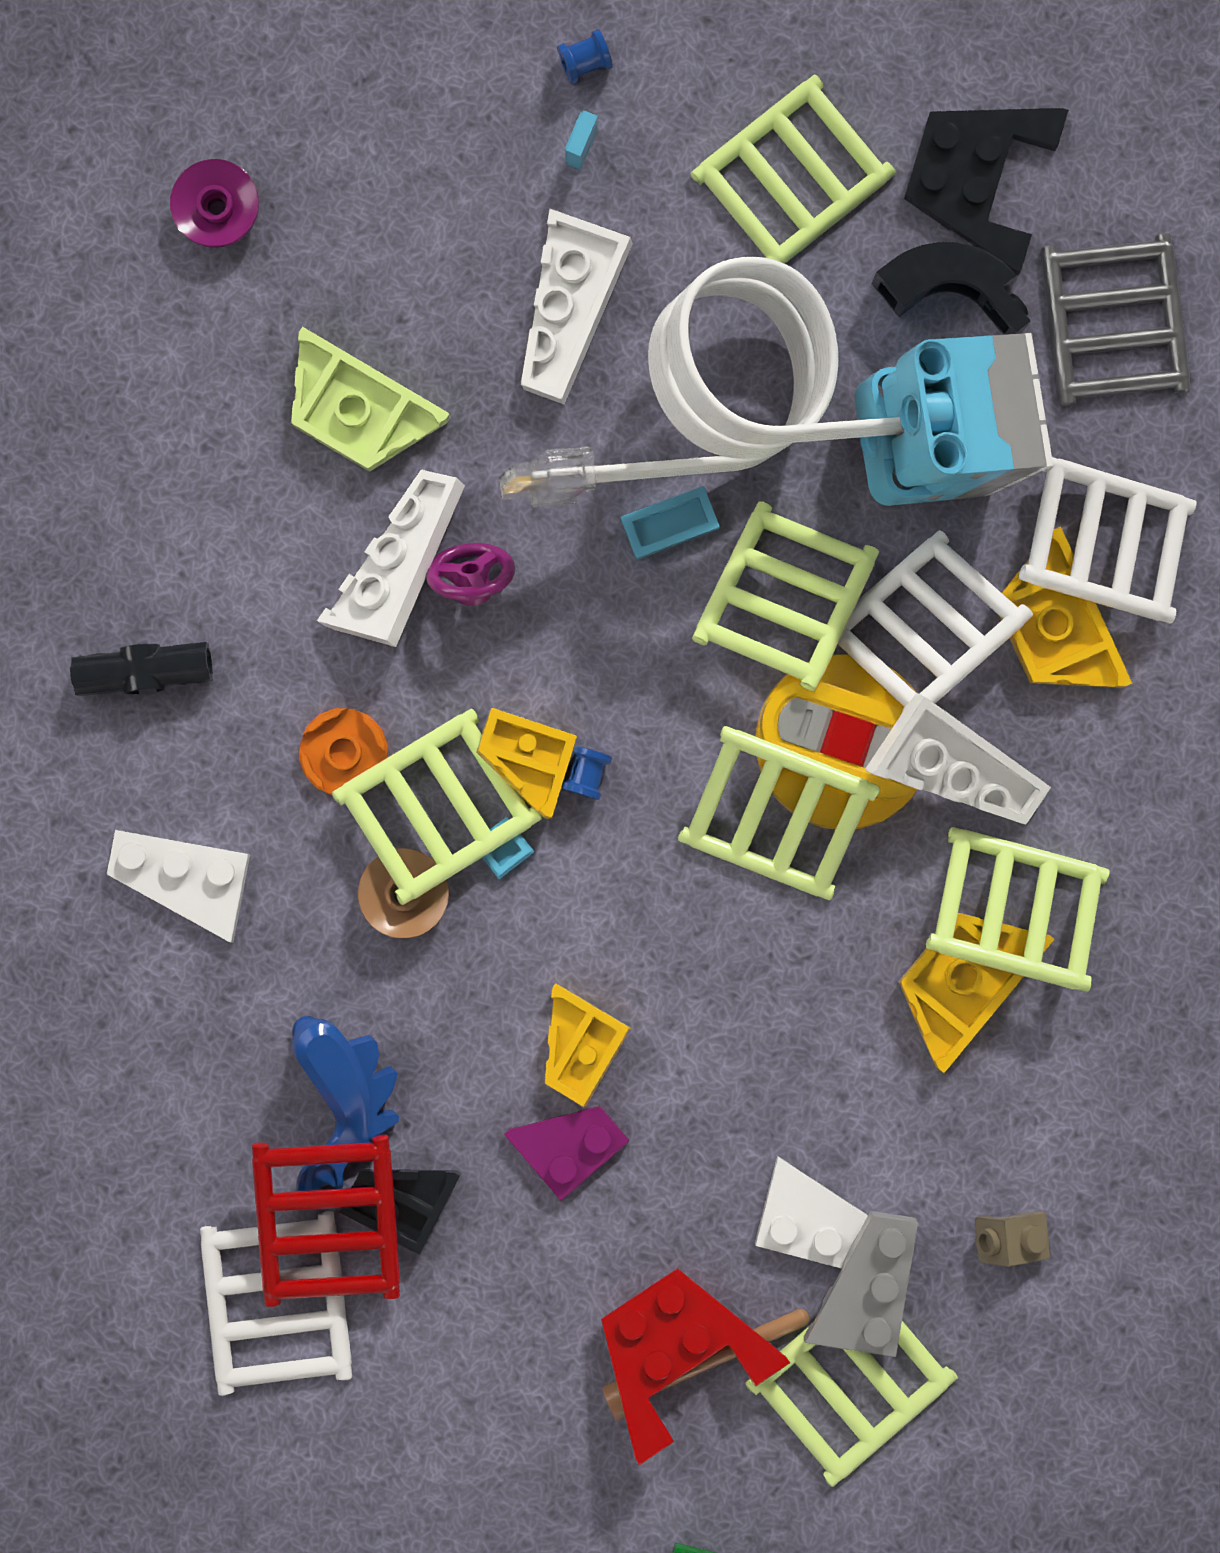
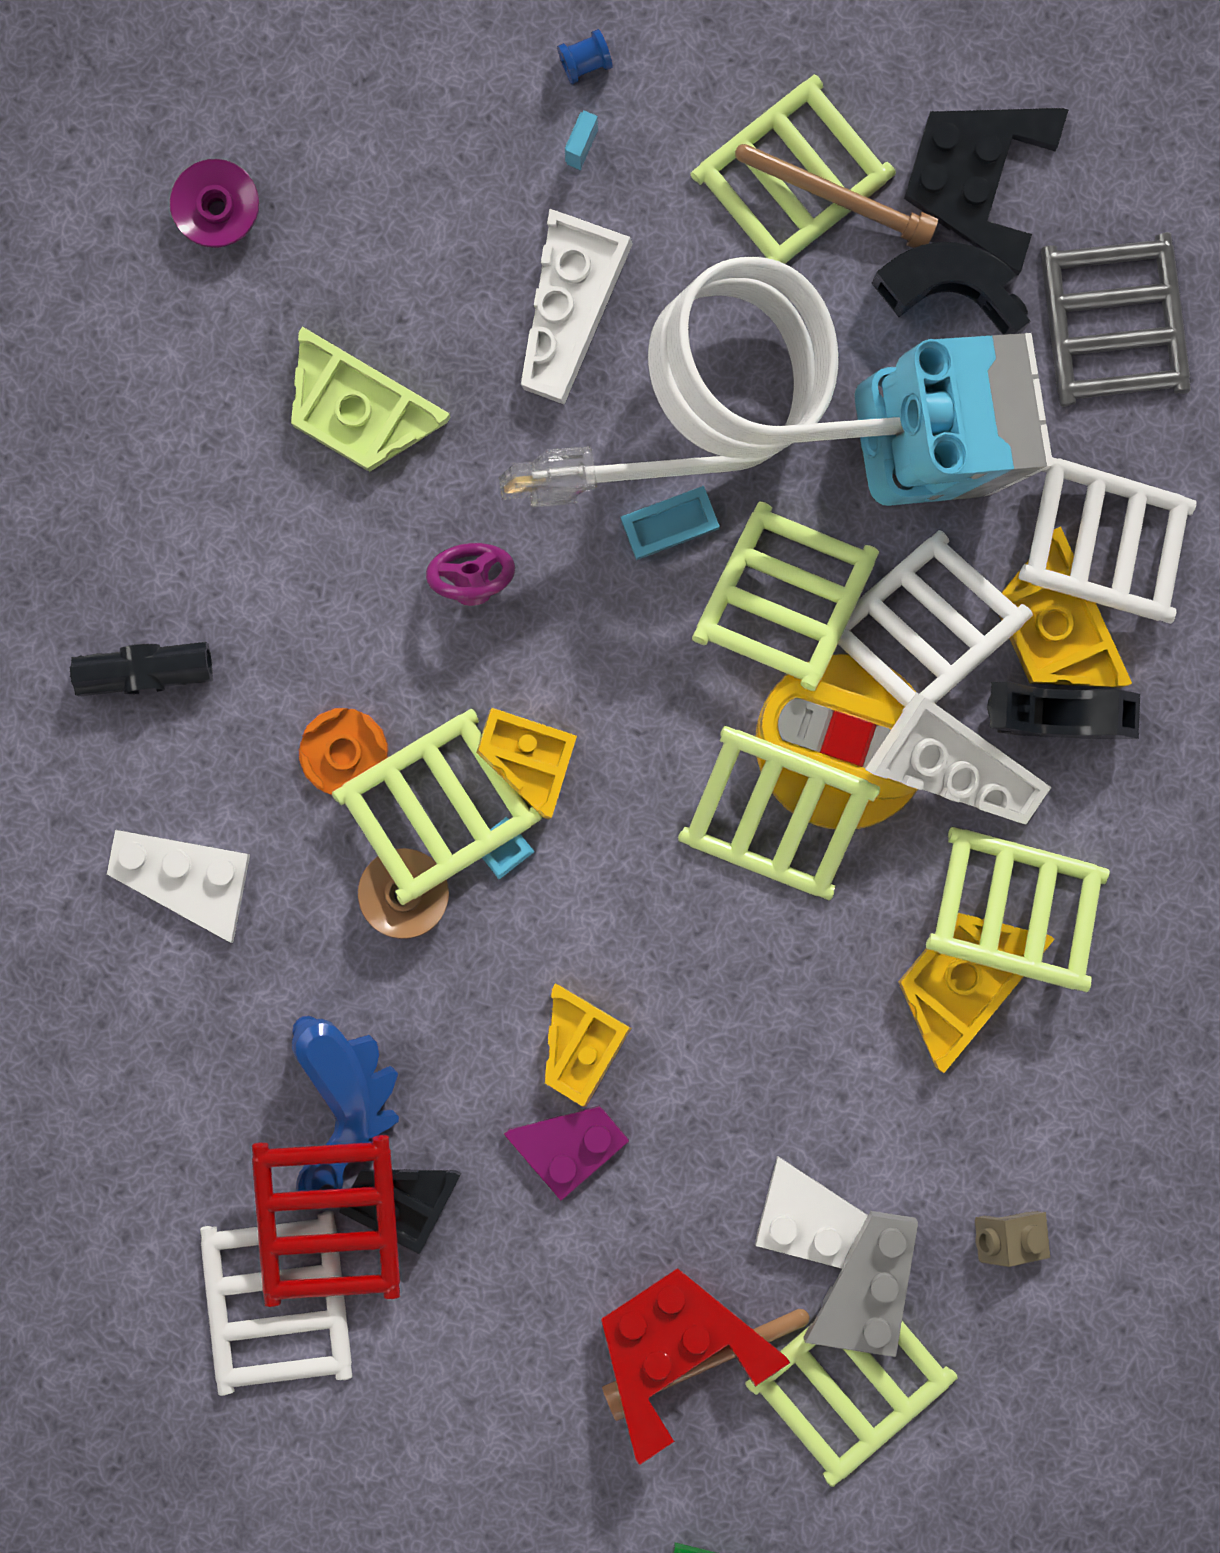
(388, 583): white wing -> none
(586, 772): blue bush -> none
(913, 228): none -> medium nougat piece
(1063, 713): none -> black arch

